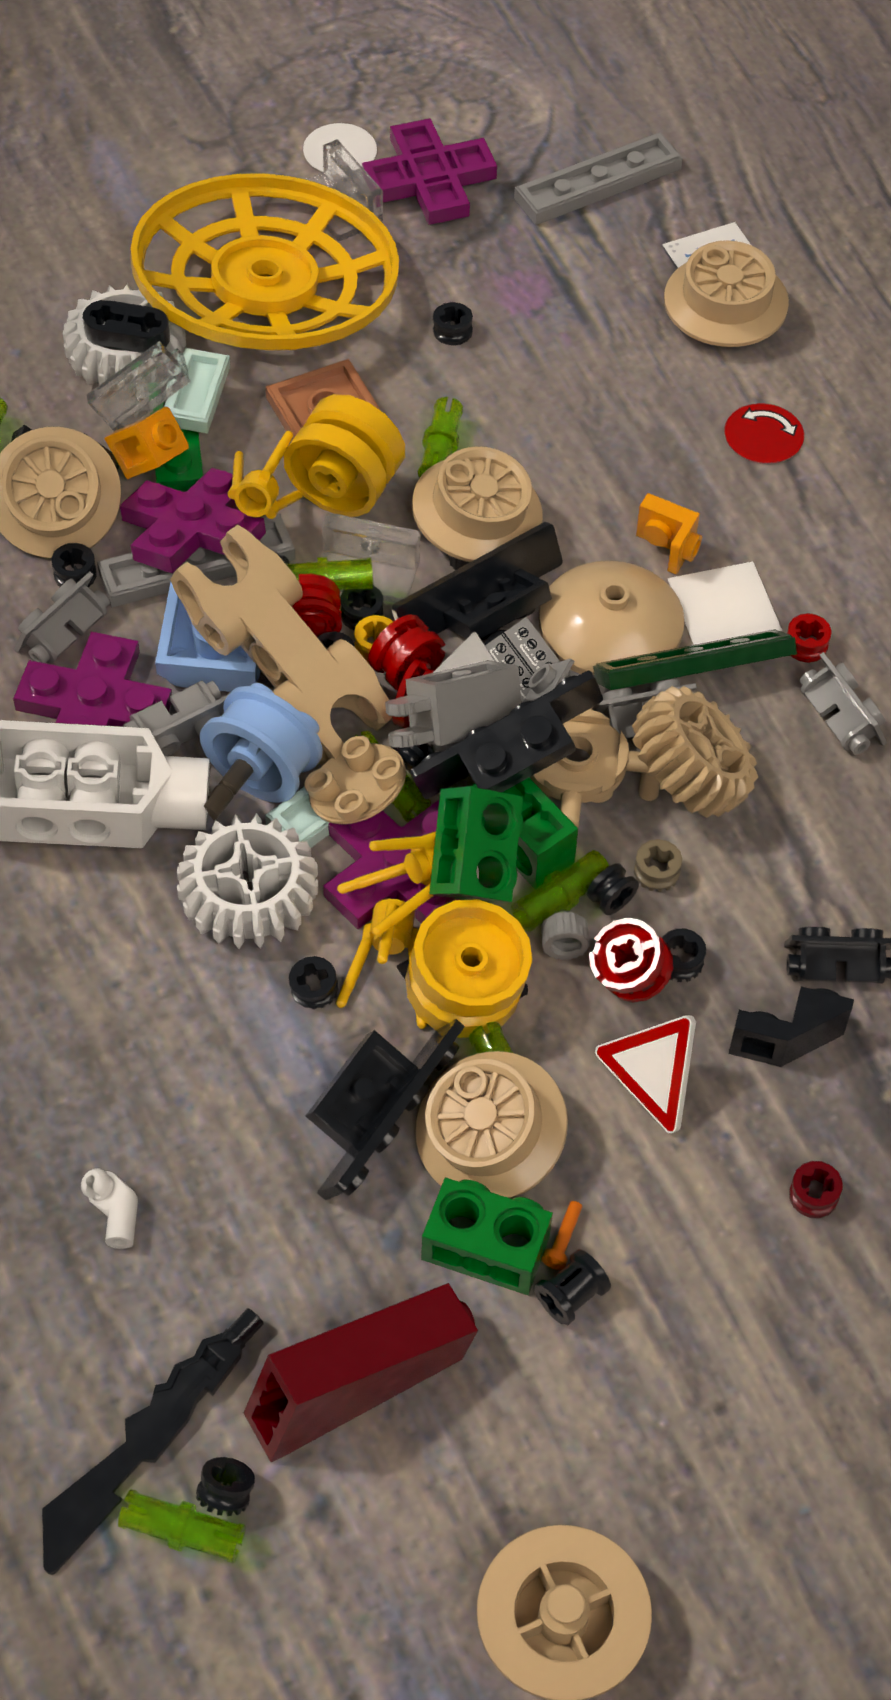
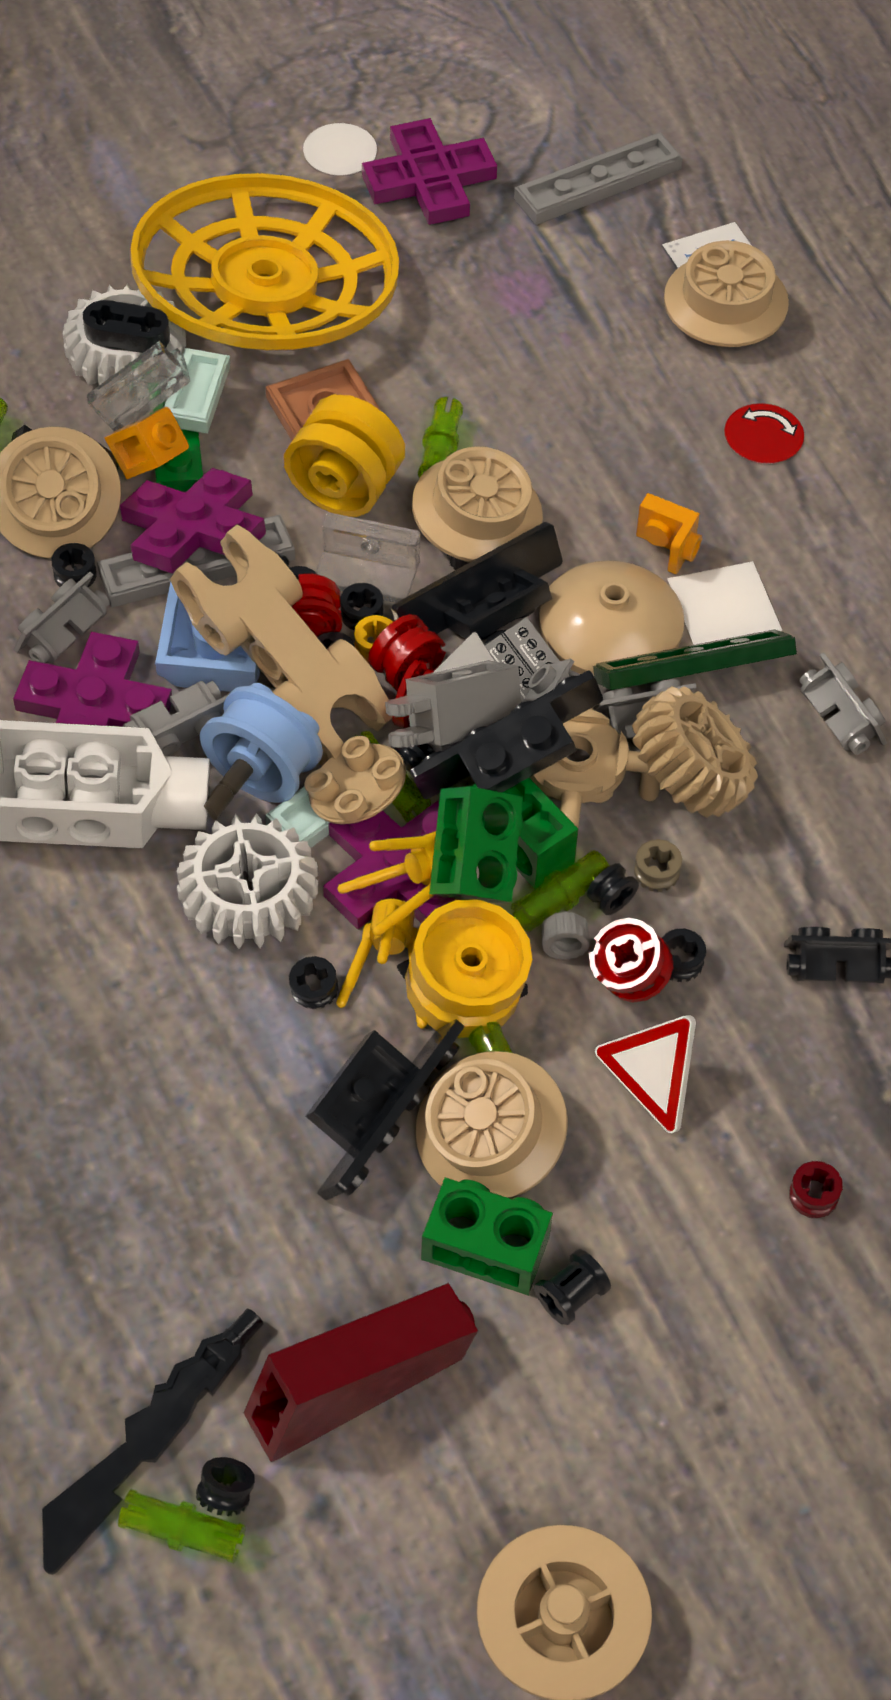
(114, 1200): white arm -> none
(259, 488): yellow plant -> none
(345, 573): clear neon green pin -> none
(350, 178): clear panel -> none
(448, 333): black bush -> none
(555, 1256): orange piece -> none
(805, 626): red bush -> none
(817, 1020): black slope -> none

